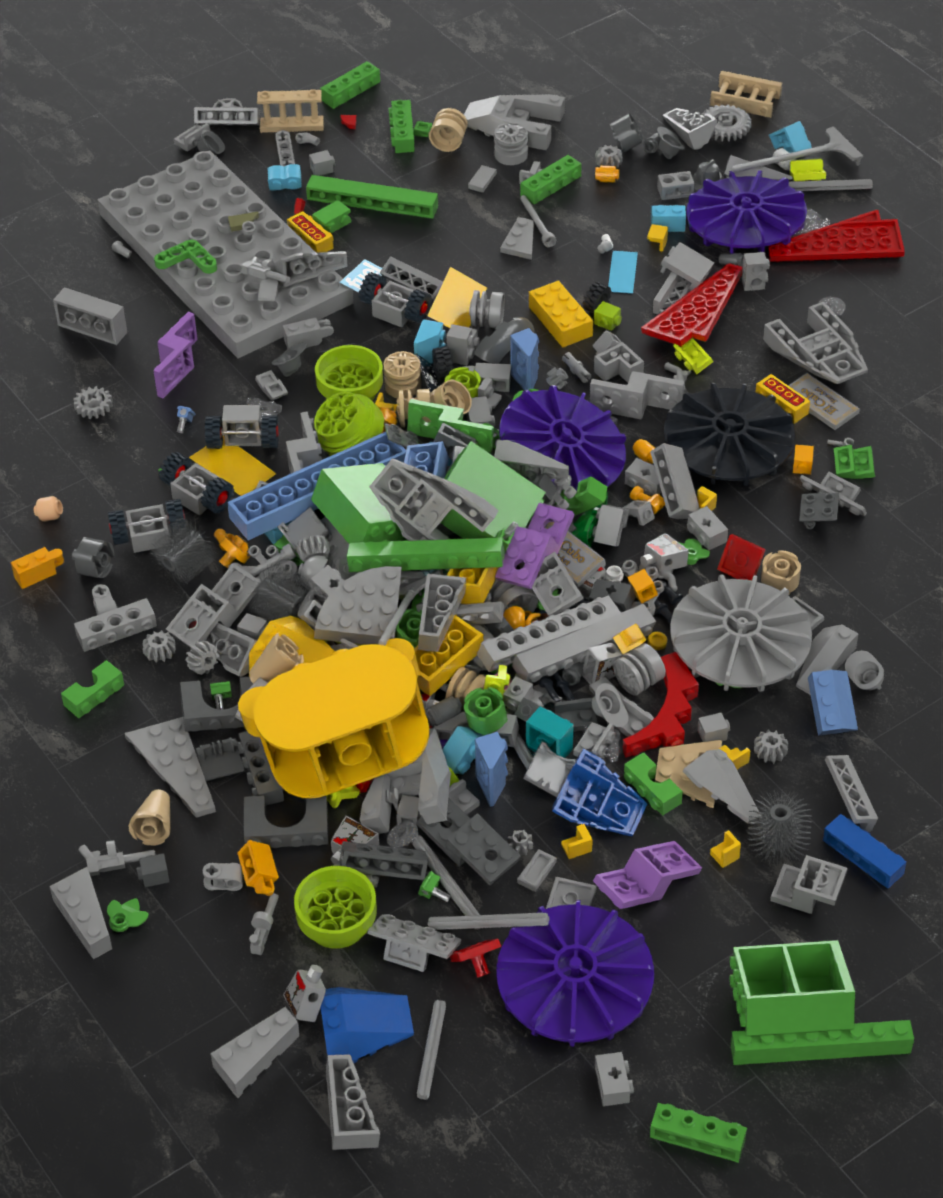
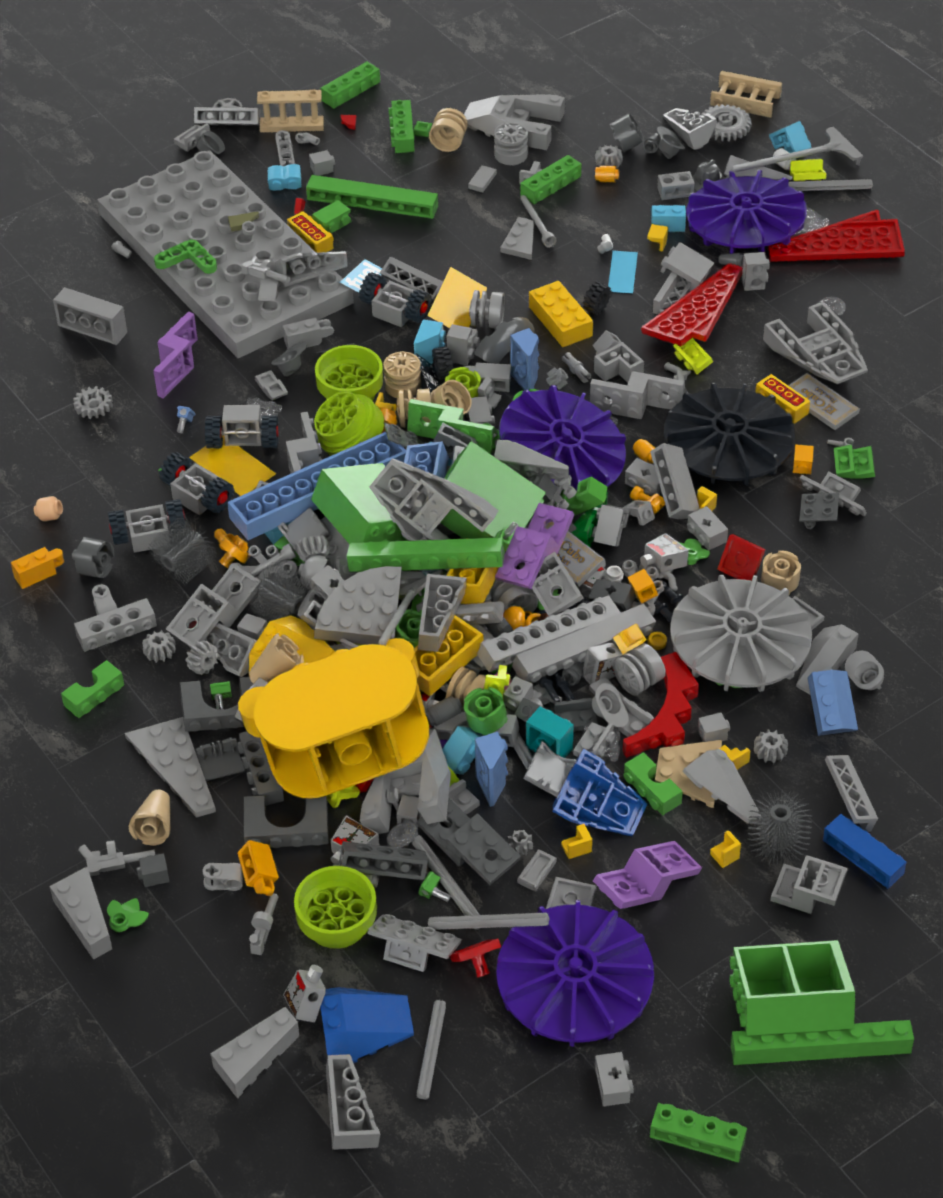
(607, 316): lime brick -> none

